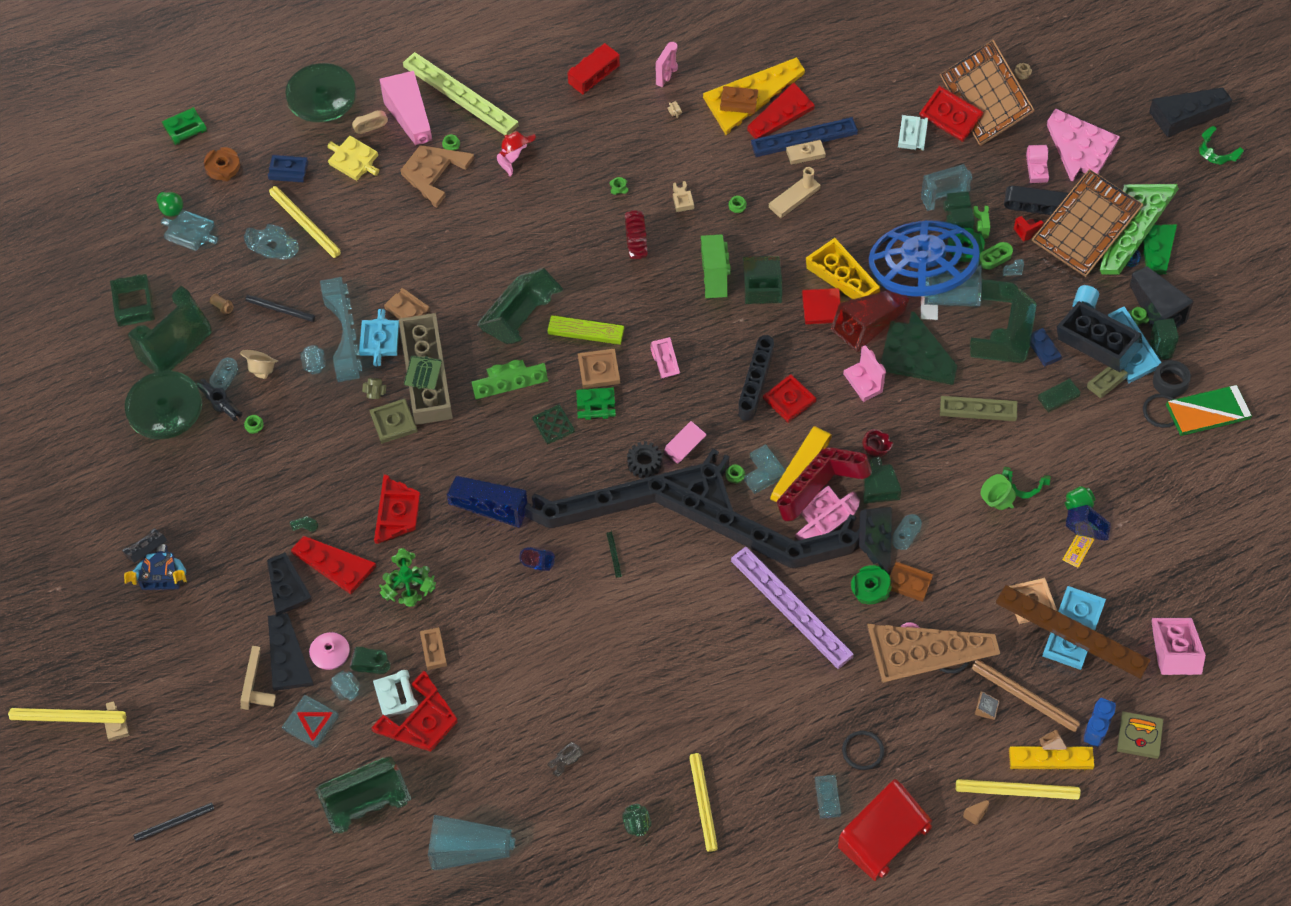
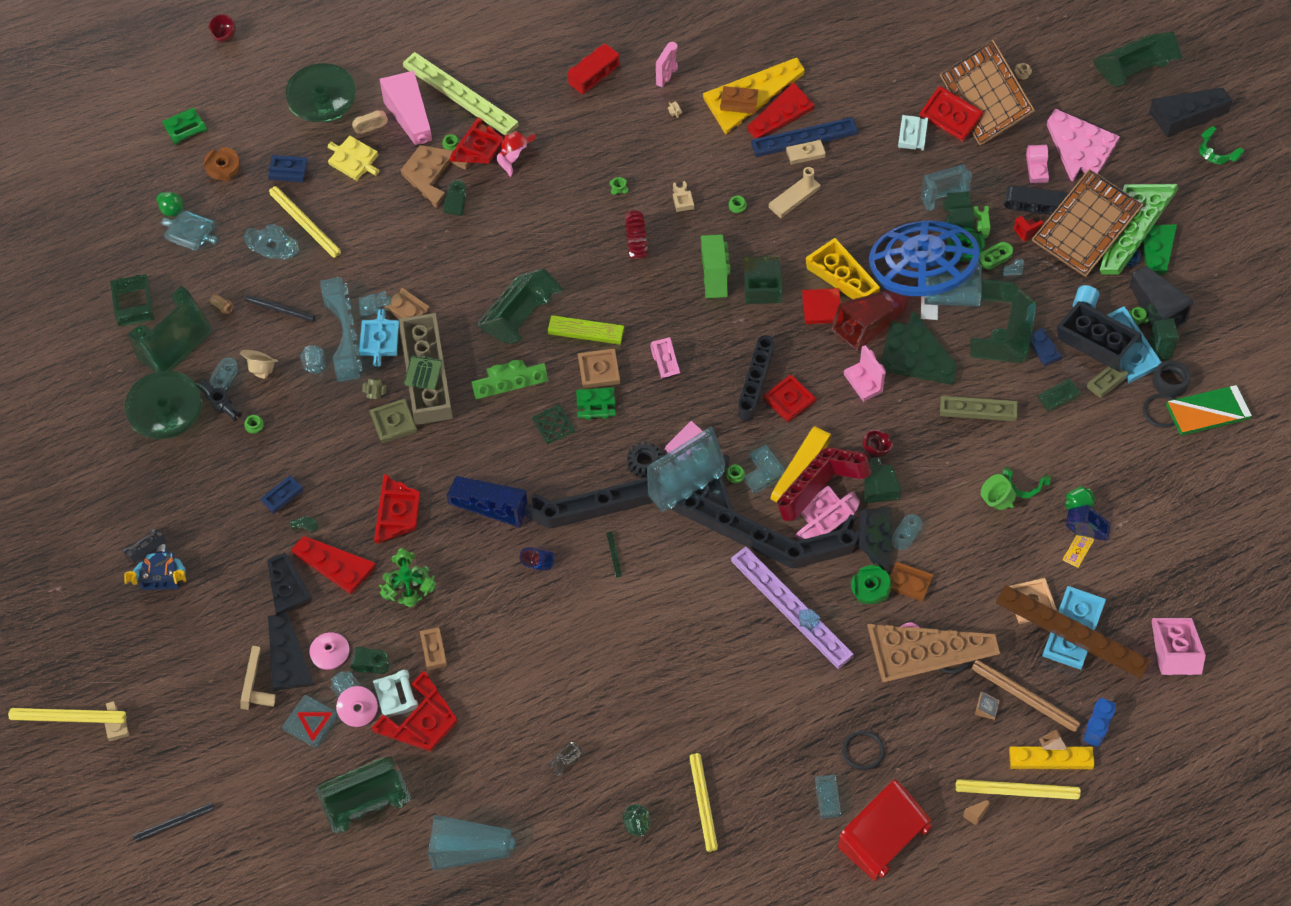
(222, 27): none -> dark red hair
(282, 494): none -> dark blue plate
(353, 696): none -> bright pink dish
(370, 304): none -> clear light blue plate
(455, 199): none -> clear green piece
(477, 145): none -> red wing
(685, 470): none -> clear light blue slope
(808, 618): none -> clear light blue piece
(1137, 56): none -> clear green windscreen
(1140, 735): olive tile -> none

